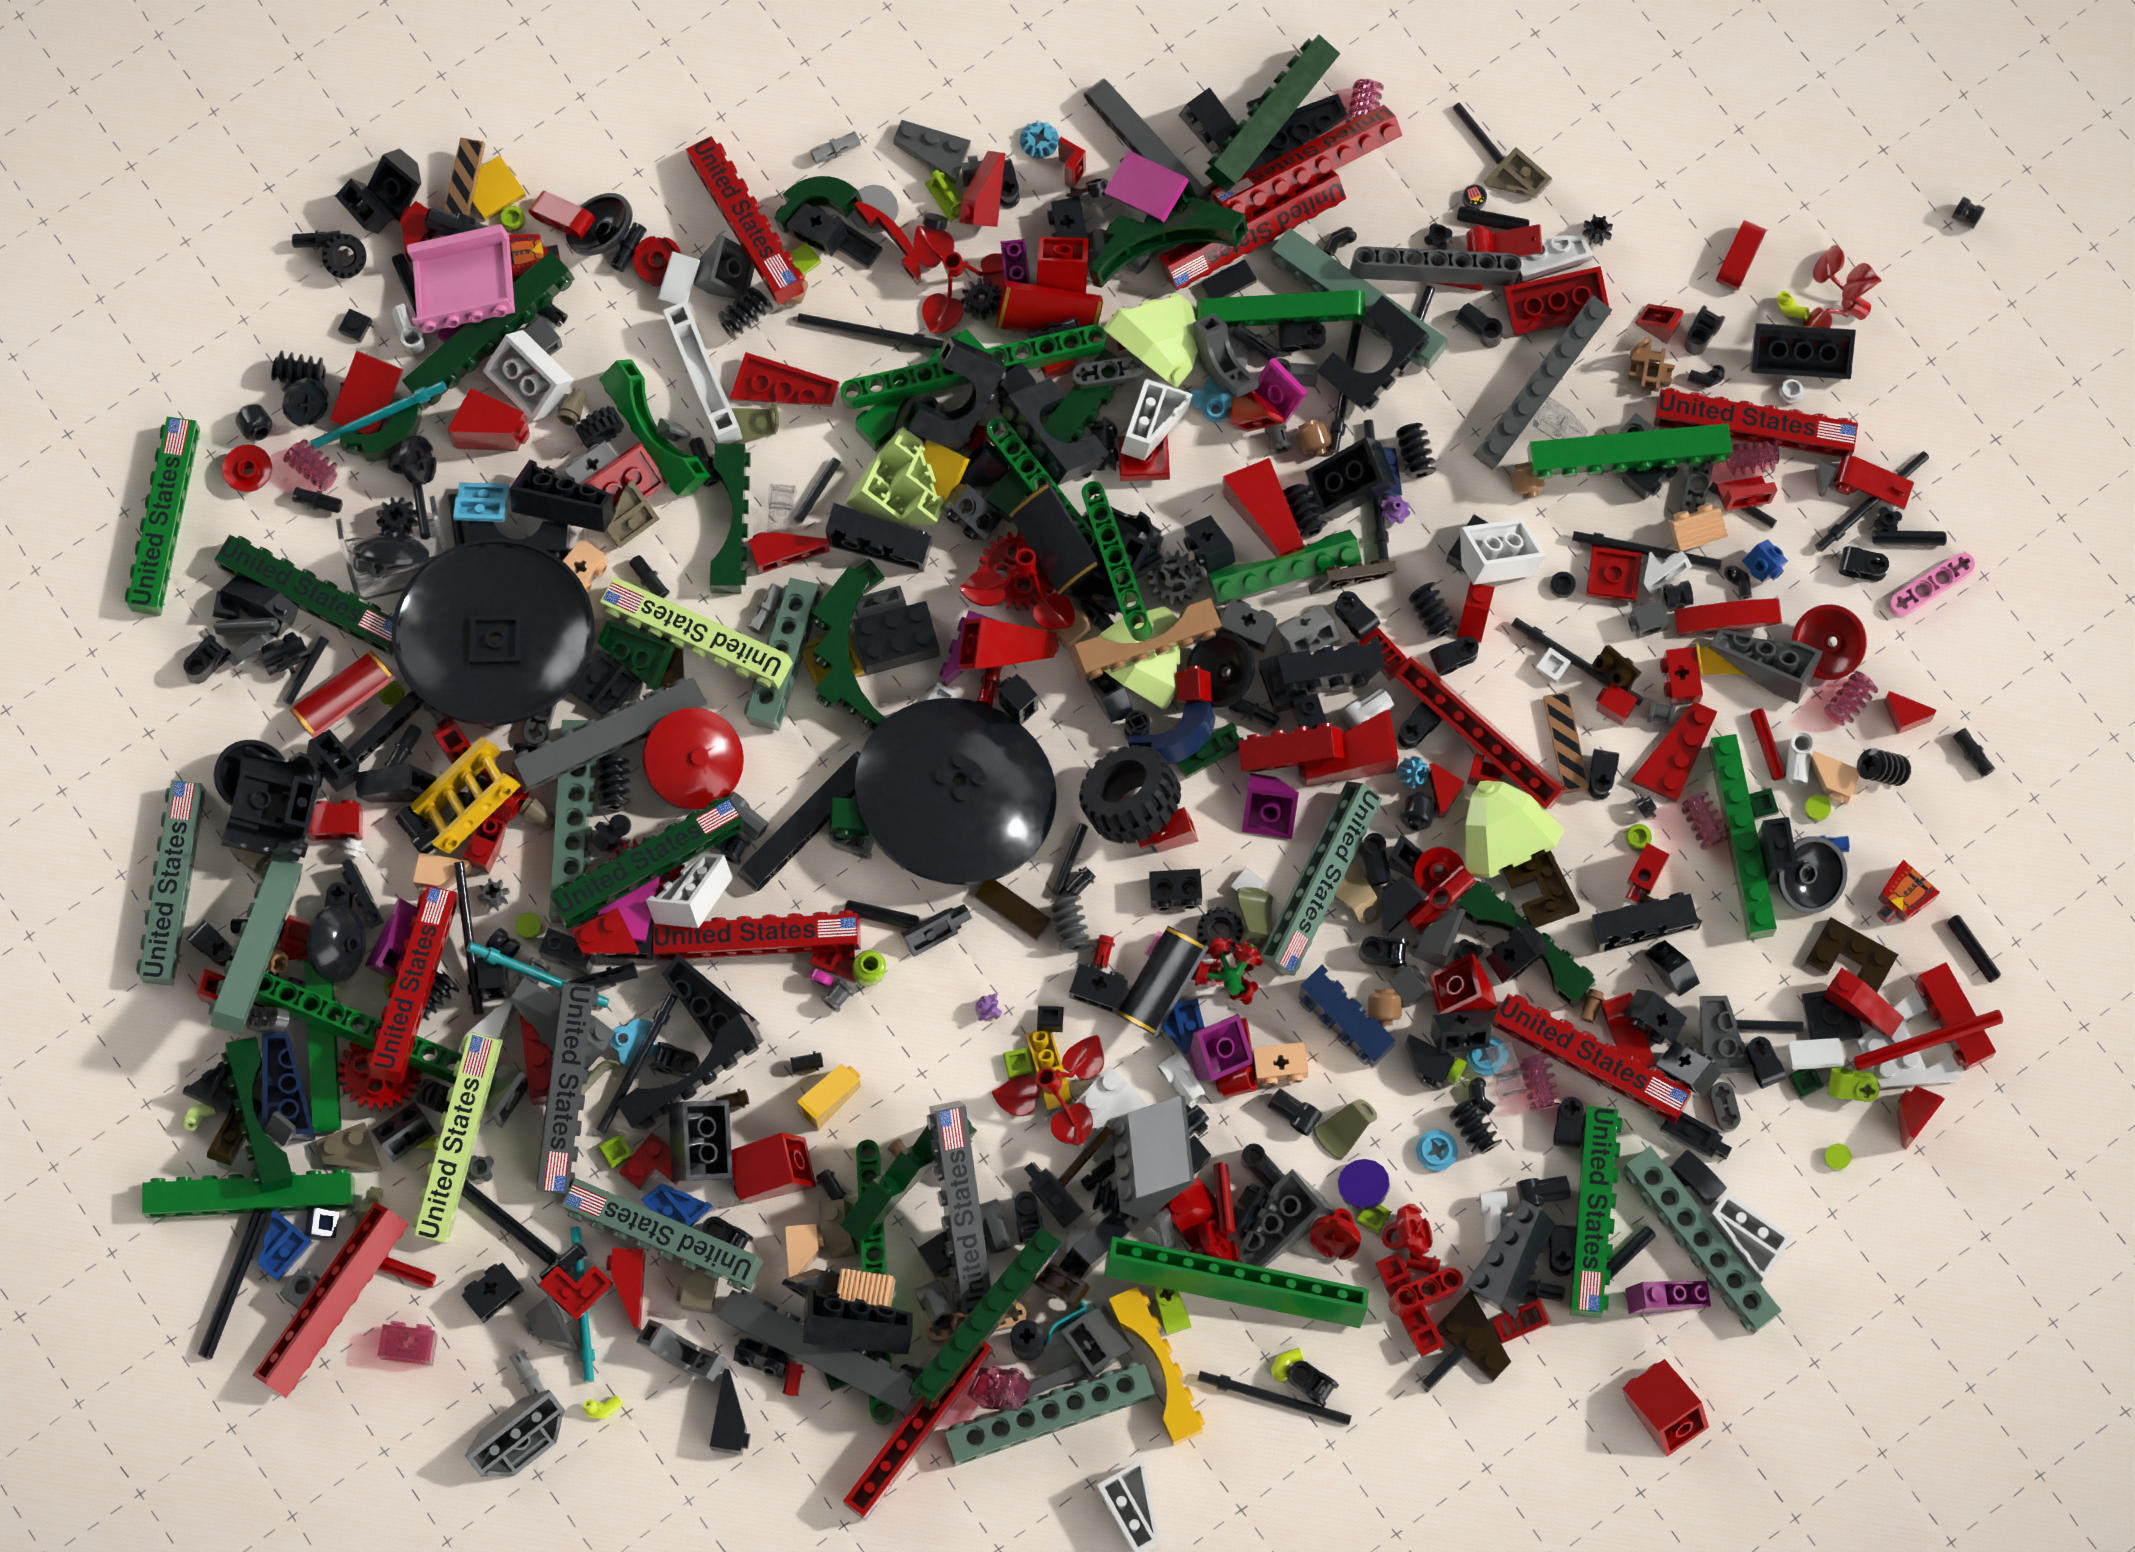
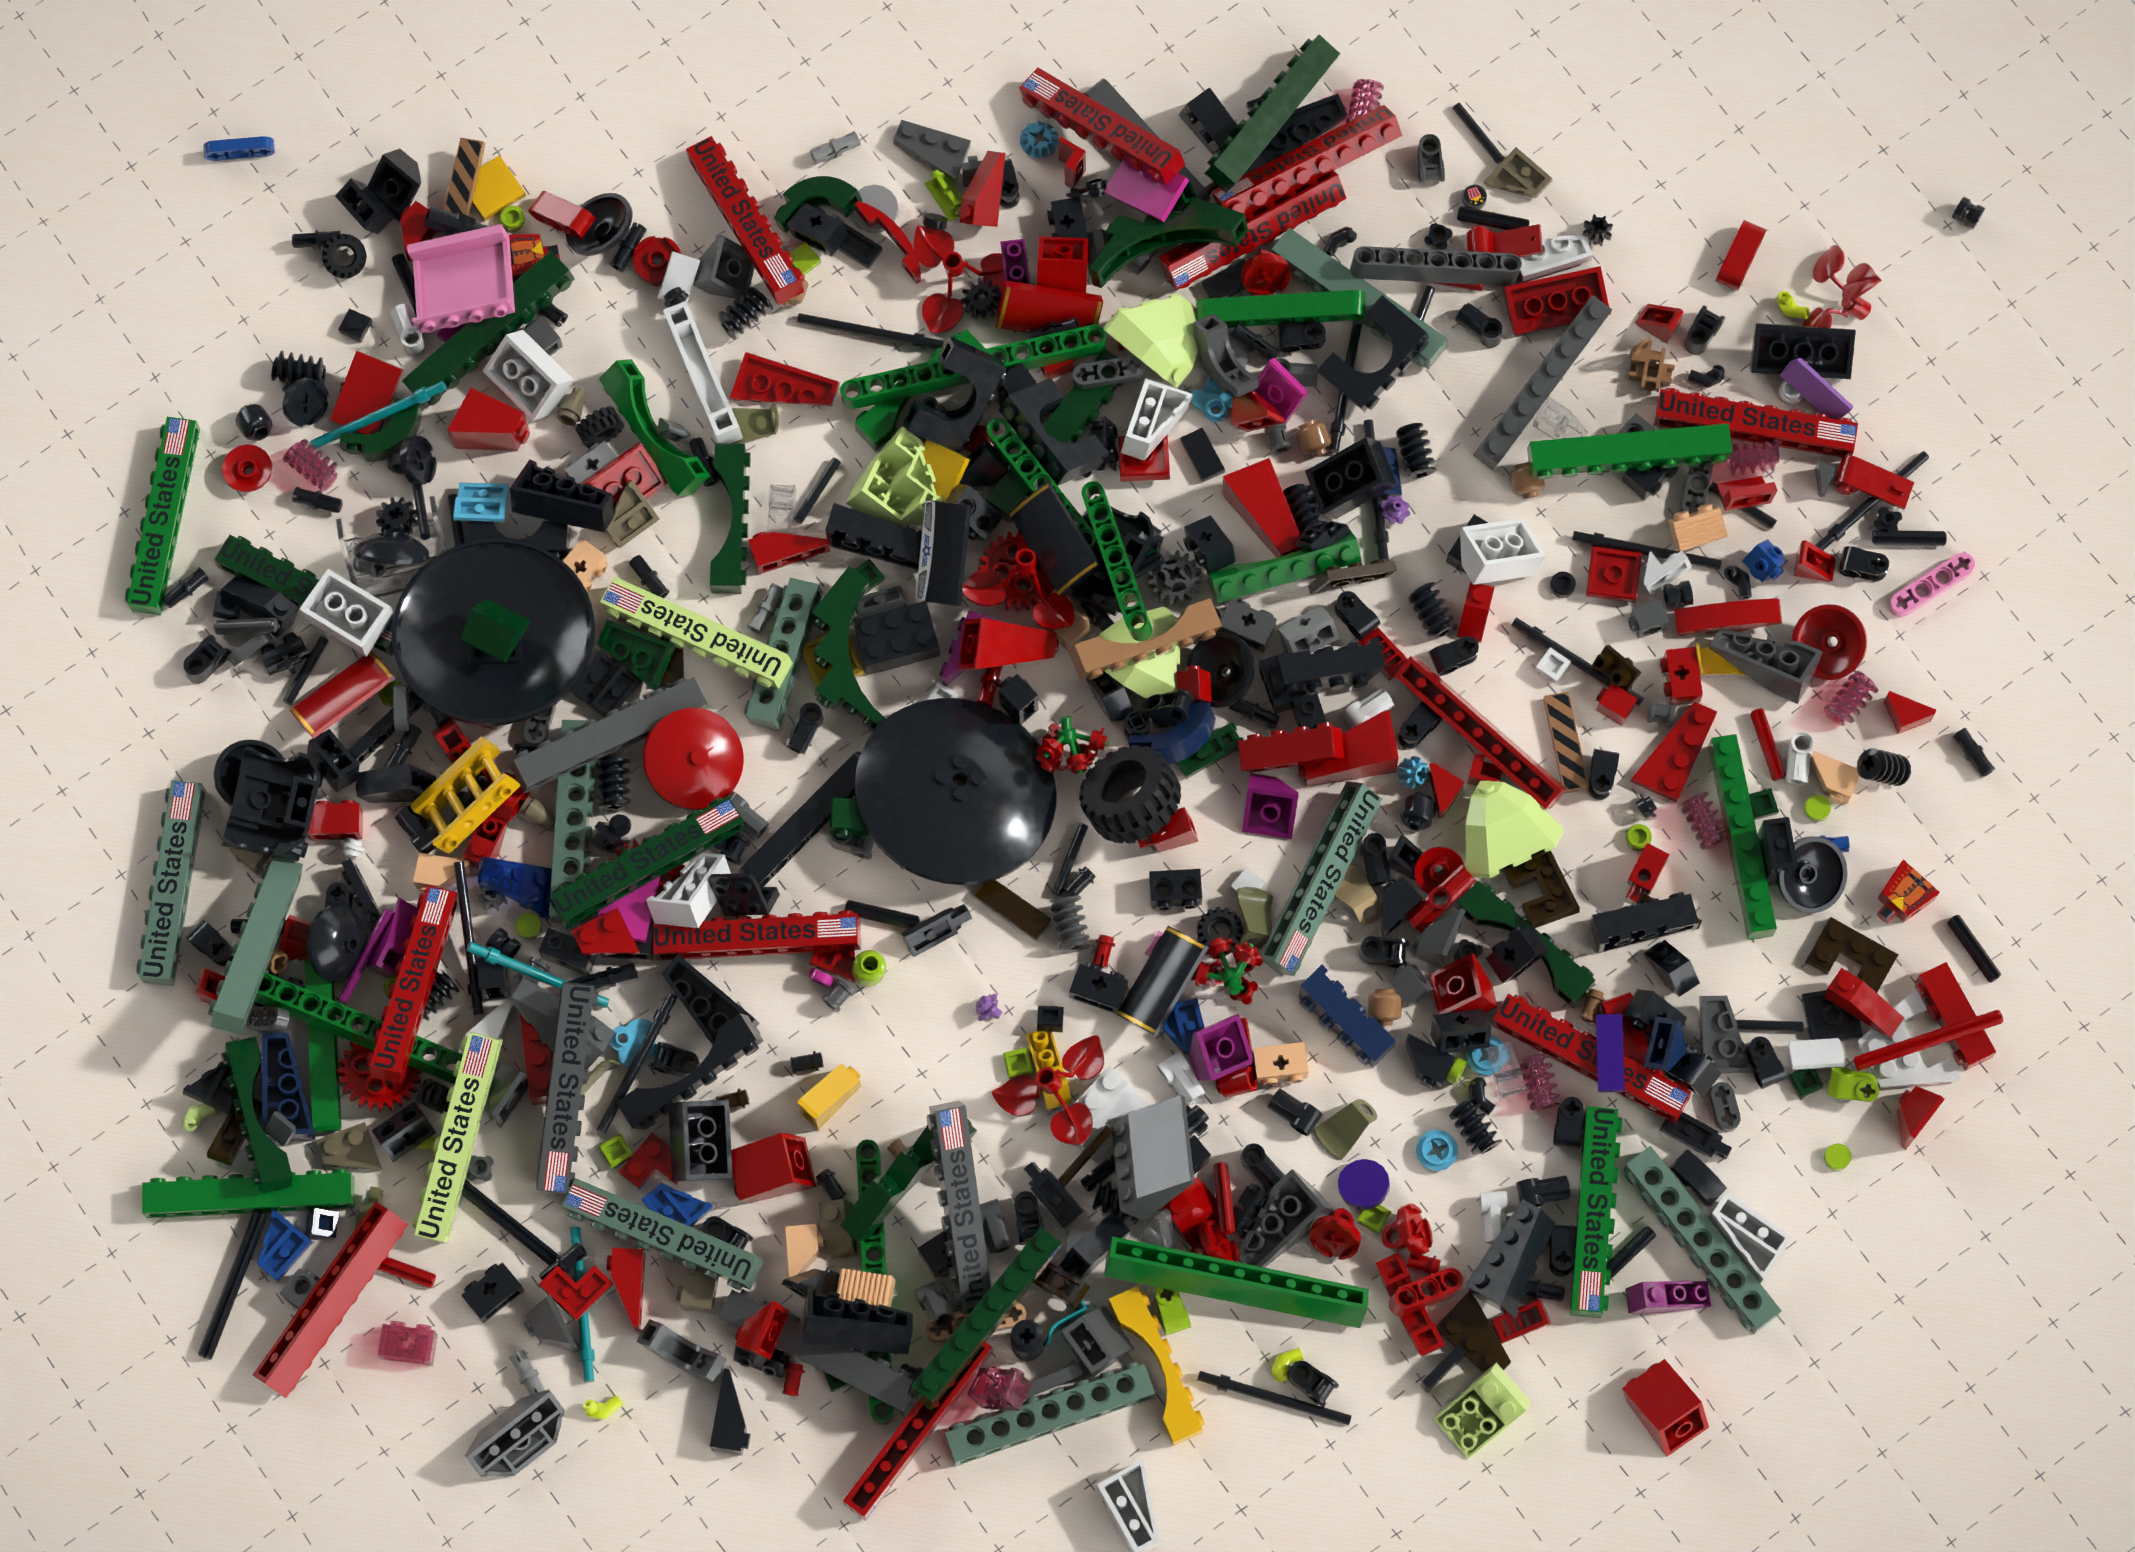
(185, 587): none -> black axle
(239, 148): none -> blue beam
(347, 612): none -> white brick
(365, 956): none -> magenta bar
(401, 707): none -> dark grey beam
(493, 629): none -> dark green slope
(518, 881): none -> clear blue wing
(675, 297): none -> black plate
(741, 894): none -> black bracket
(762, 1330): none -> red slope
(804, 730): none -> black piece
(943, 552): none -> black slope
(1080, 754): none -> red plant
(1101, 126): none -> red brick
(1168, 707): none -> black piece
(1202, 454): none -> black tile
(1265, 273): none -> red tile
(1328, 535): none -> black slope
(1430, 163): none -> dark grey piece
(1482, 1410): none -> yellowish green slope
(1610, 1053): none -> dark purple tile
(1666, 1044): none -> dark blue slope
(1814, 563): none -> red slope
(1815, 389): none -> medium lavender slope

